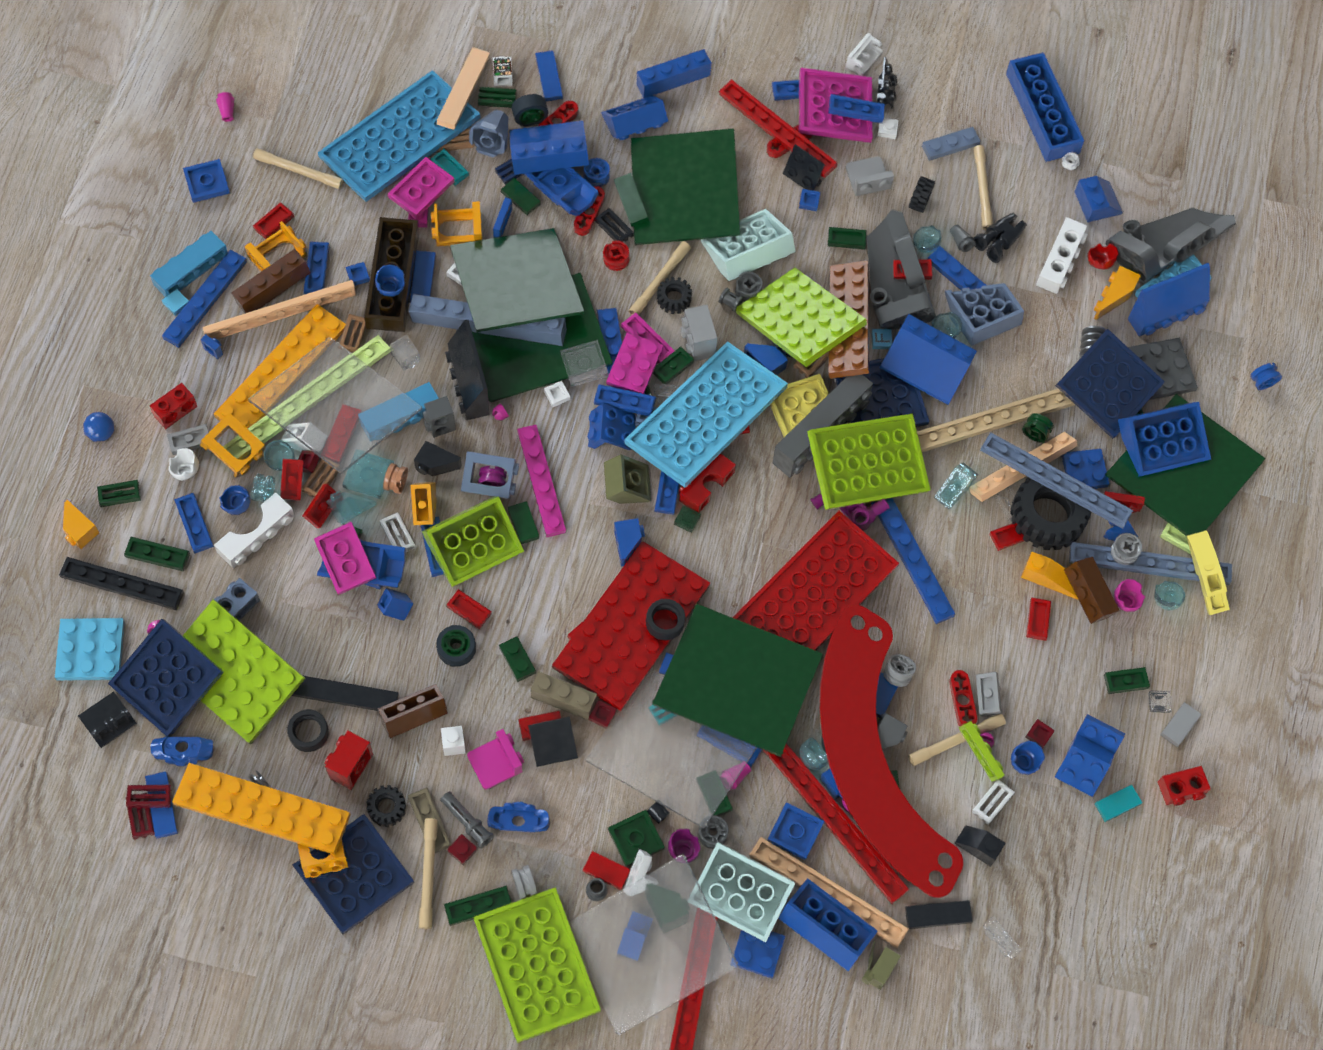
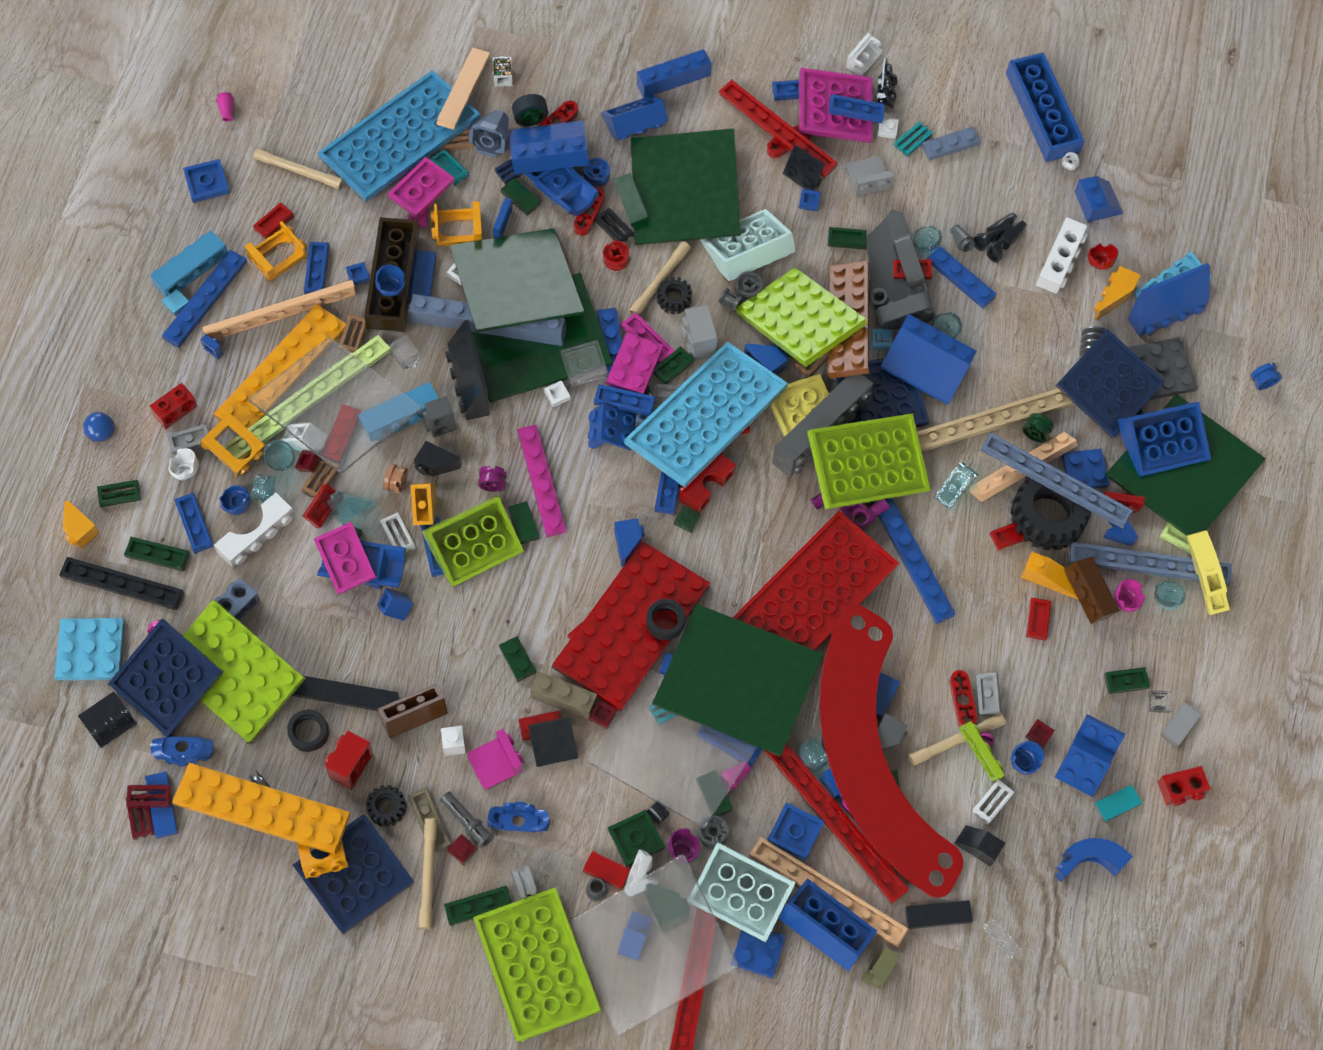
(271, 282): reddish brown brick -> none
(291, 479): red plate -> none
(367, 475): clear light blue plate -> none
(459, 656): wheel -> none
(468, 609): red tile -> none
(496, 94): dark green tile -> none
(499, 412): dark pink hinge -> none
(508, 464): sand blue panel -> none
(549, 76): blue tile -> none
(627, 480): olive slope -> none
(899, 670): light grey wheel -> none
(910, 132): none -> teal tile
(921, 194): black tyre -> none
(980, 160): tan piece -> none
(985, 311): sand blue wedge -> none
(1096, 850): none -> blue arch
(1126, 556): light grey wheel -> none
(1158, 244): dark grey panel -> none

